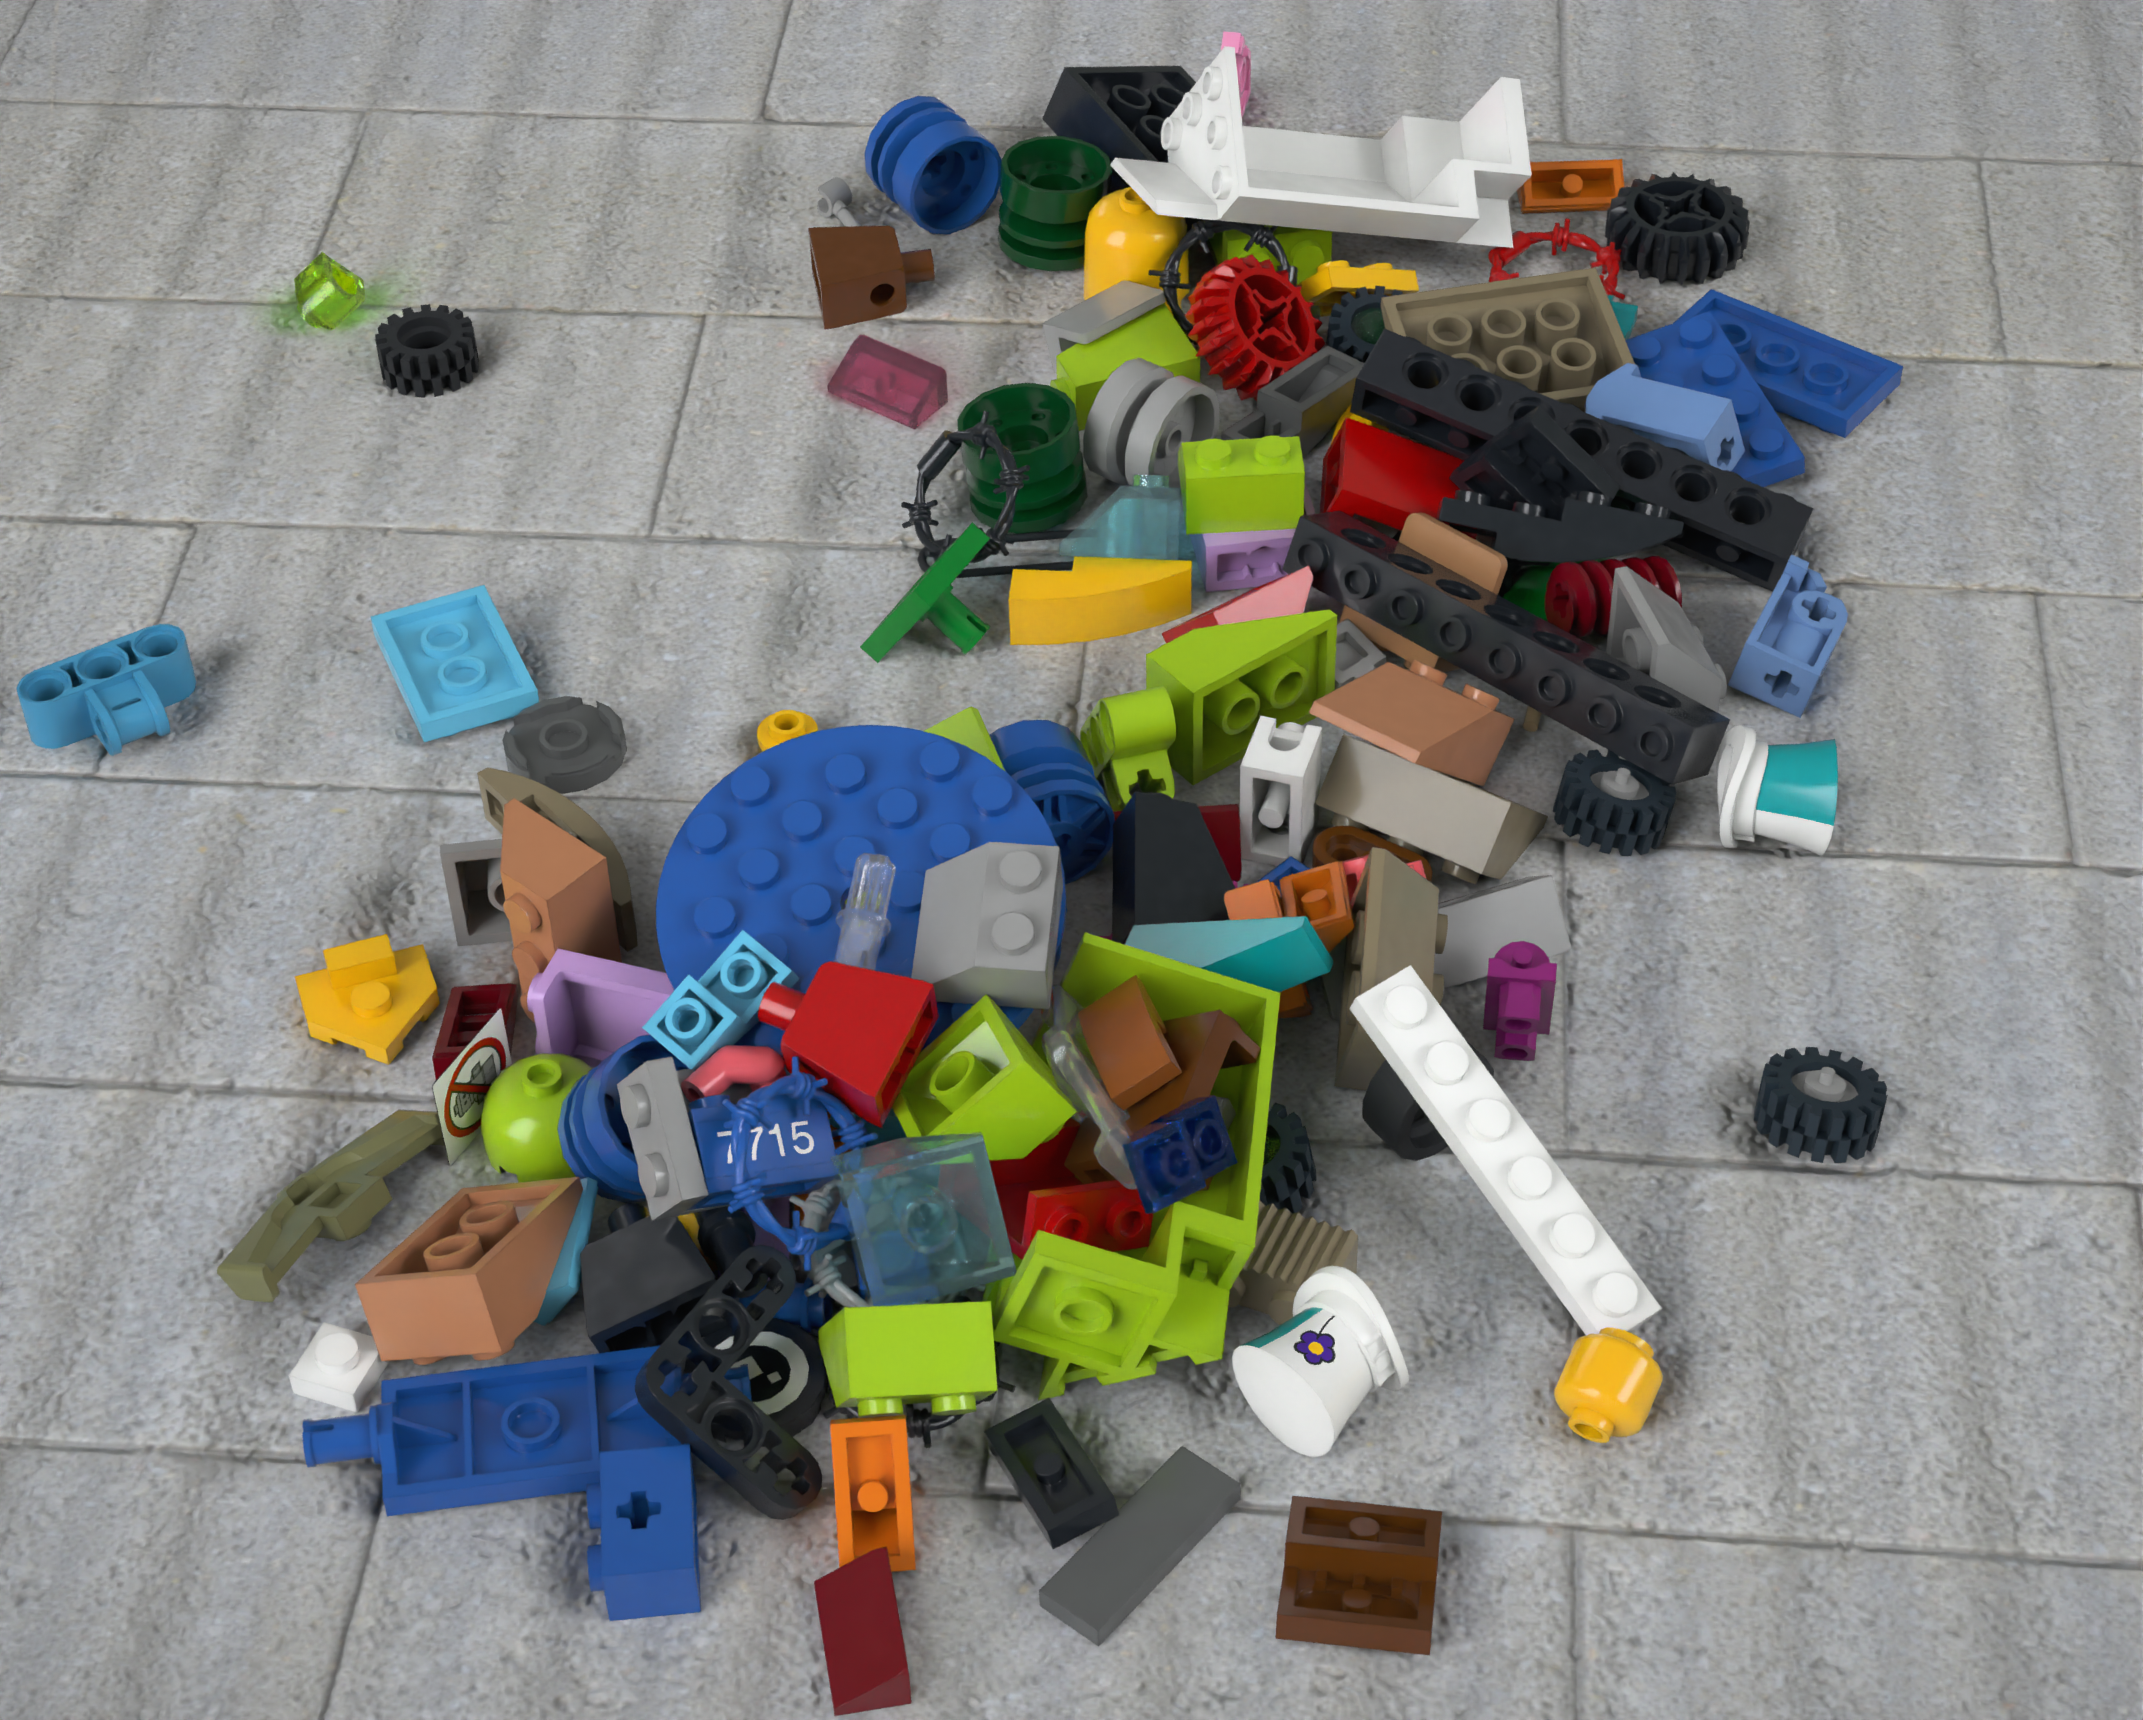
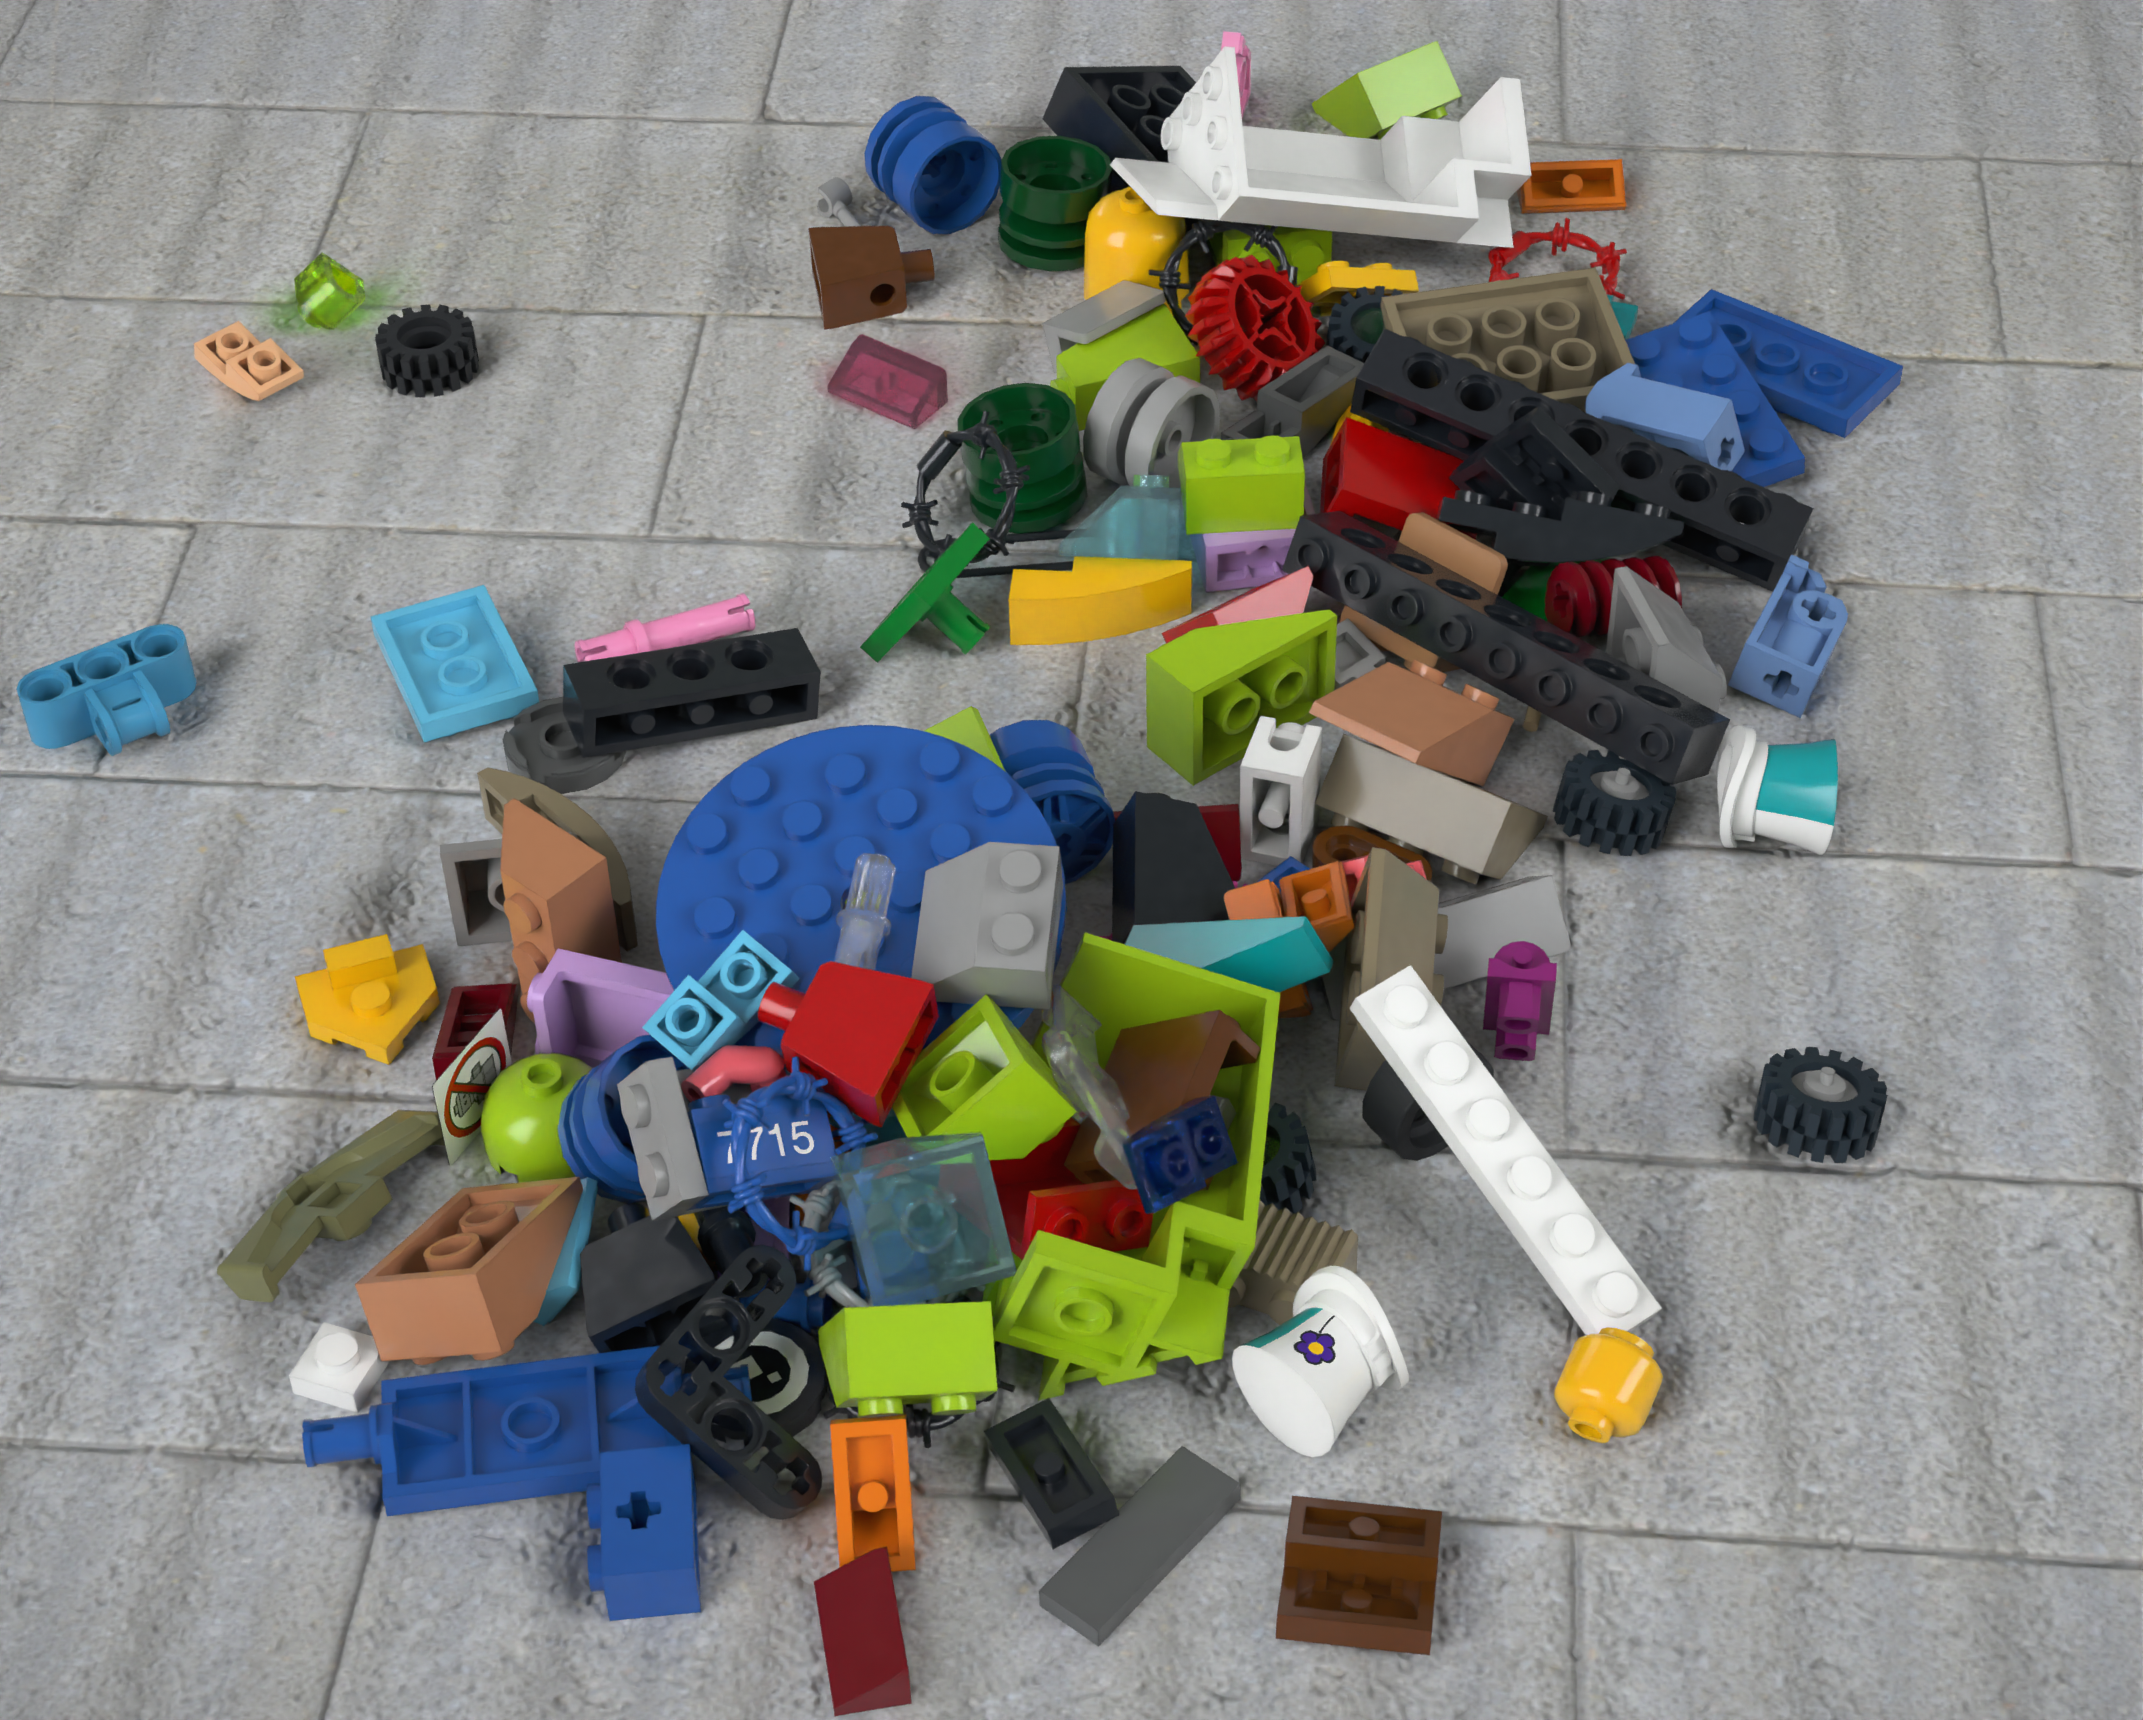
(246, 363): none -> light nougat slope
(677, 630): none -> bright pink pin
(690, 692): none -> black brick
(783, 727): yellow plate -> none
(1128, 1043): dark orange slope -> none
(1130, 742): lime piece -> none
(1379, 96): none -> lime slope
(1677, 228): black gear -> none

